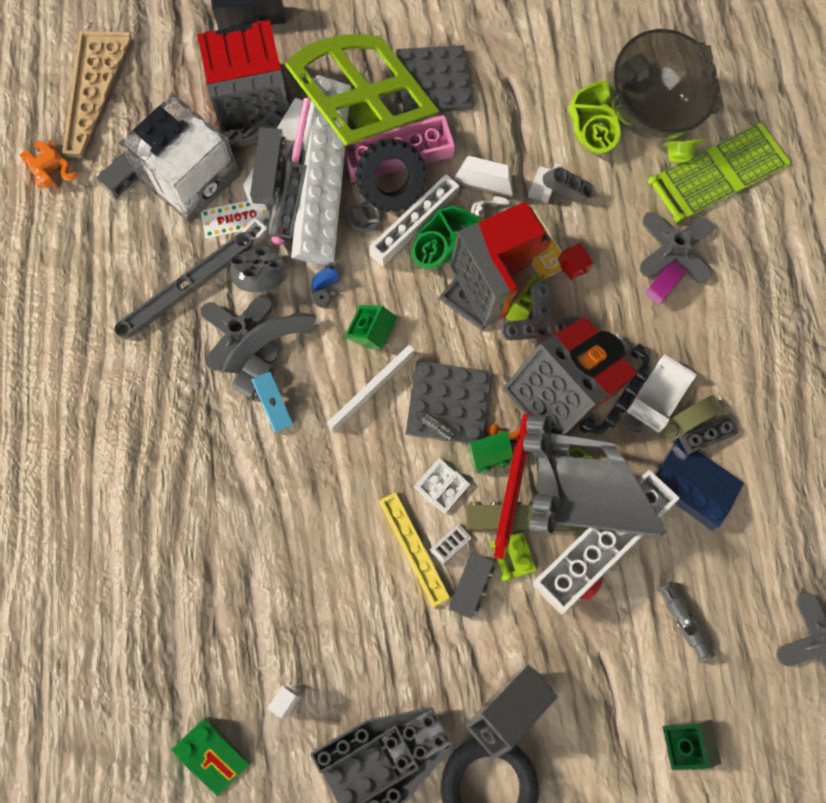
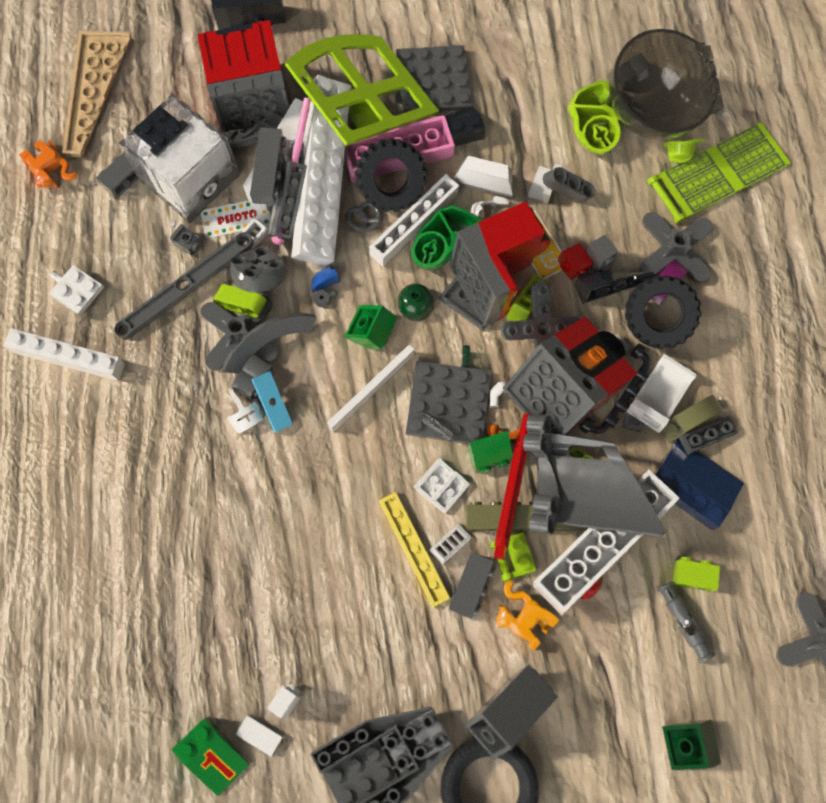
(64, 354): none -> white brick
(75, 289): none -> white plate
(181, 240): none -> dark grey brick
(239, 300): none -> lime beam
(244, 424): none -> white helmet
(259, 735): none -> white tile
(415, 302): none -> dark green cylinder
(465, 126): none -> black slope
(465, 356): none -> clear green tile
(495, 392): none -> white arm
(528, 617): none -> light orange animal
(602, 254): none -> dark grey brick
(602, 284): none -> black wedge
(681, 330): none -> black tyre
(695, 574): none -> lime brick

